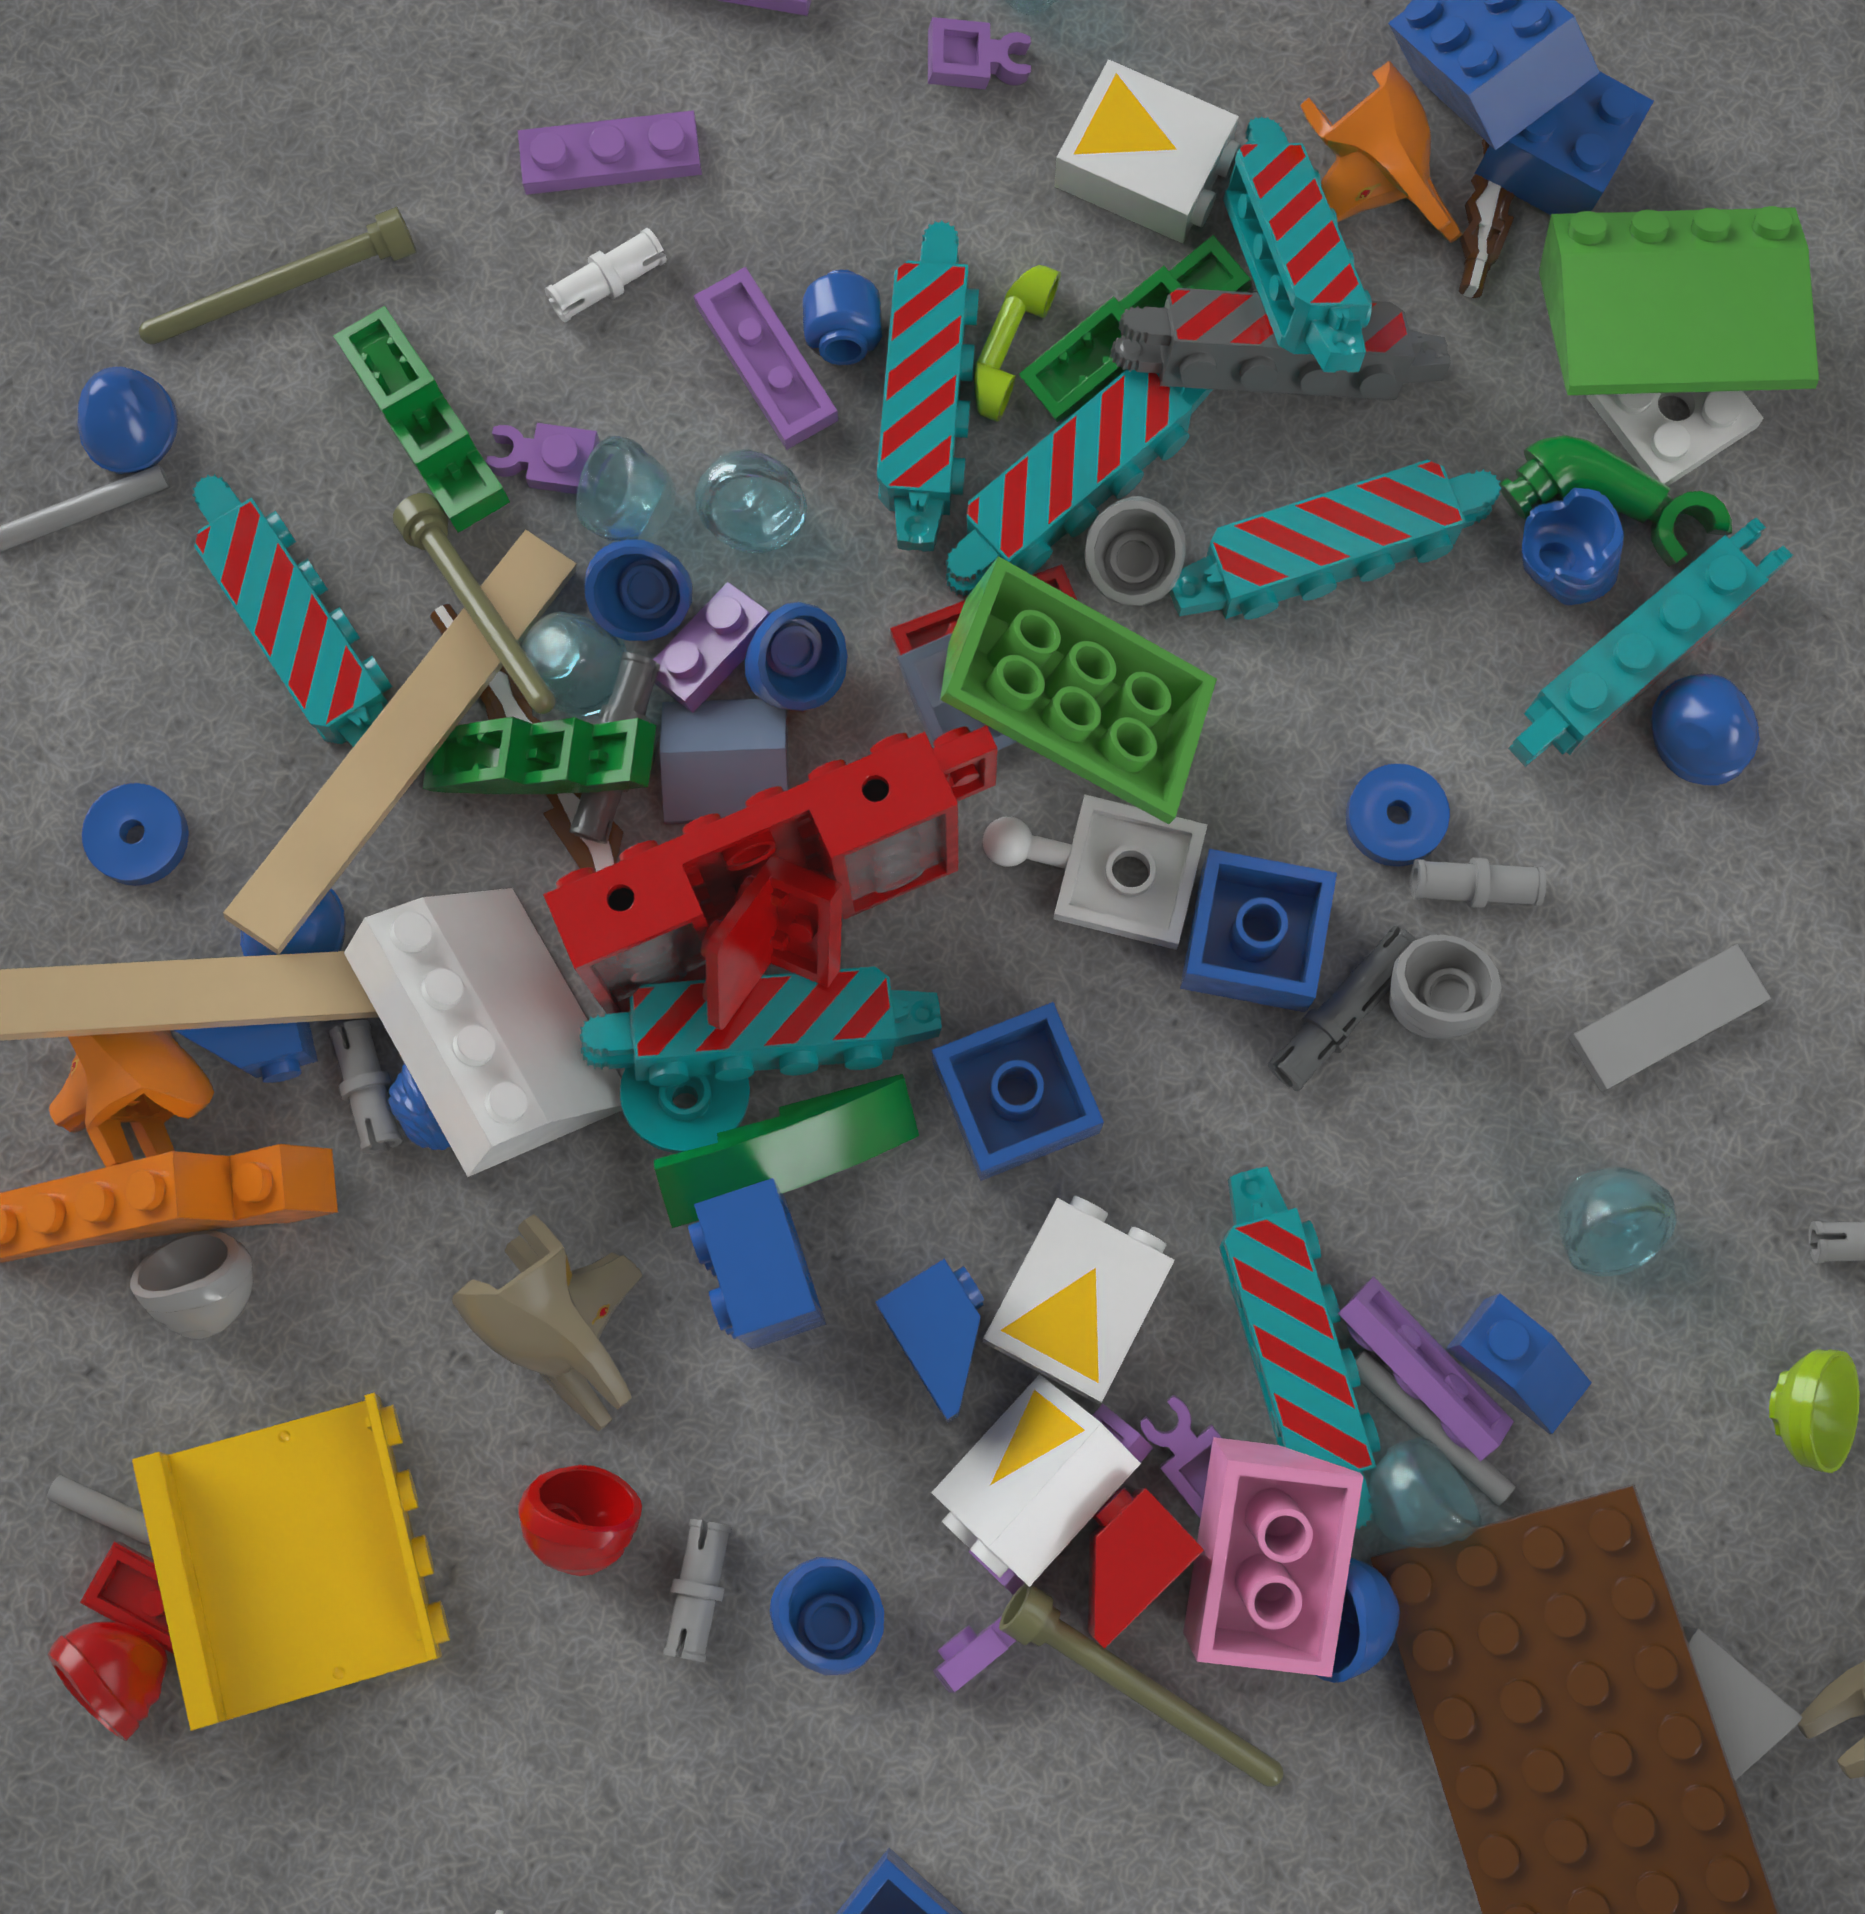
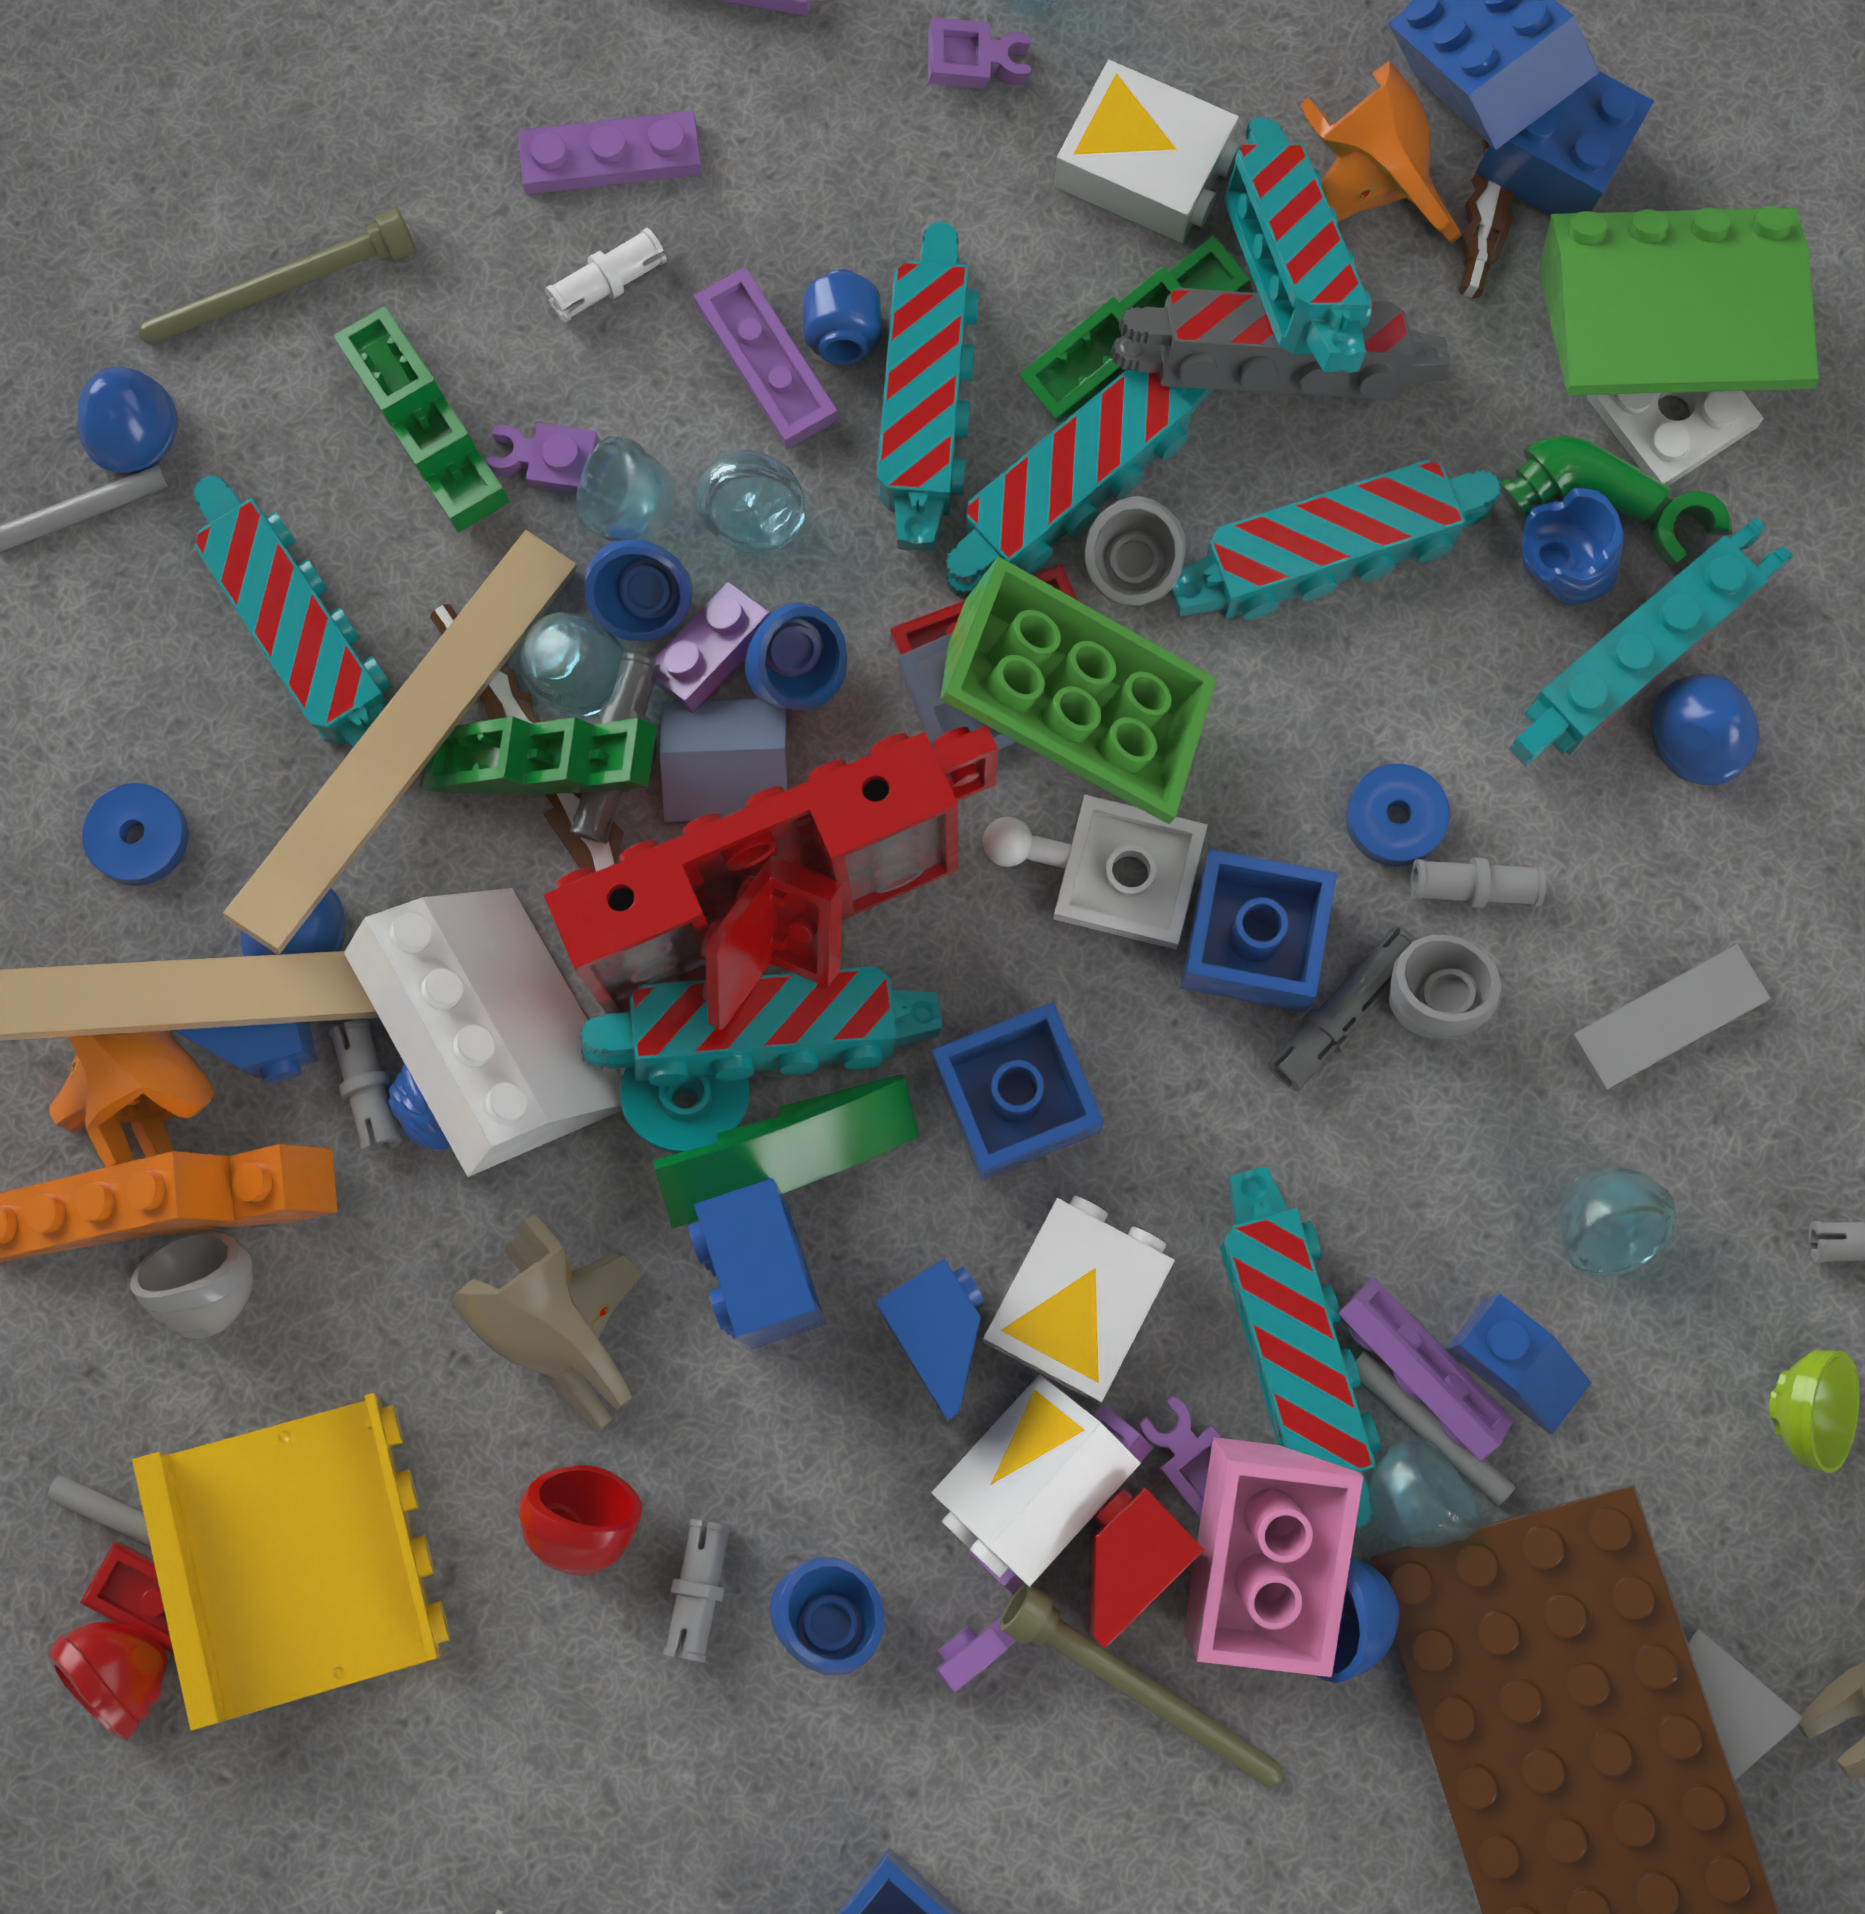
(425, 526): olive piece -> none
(1029, 293): lime bar -> none

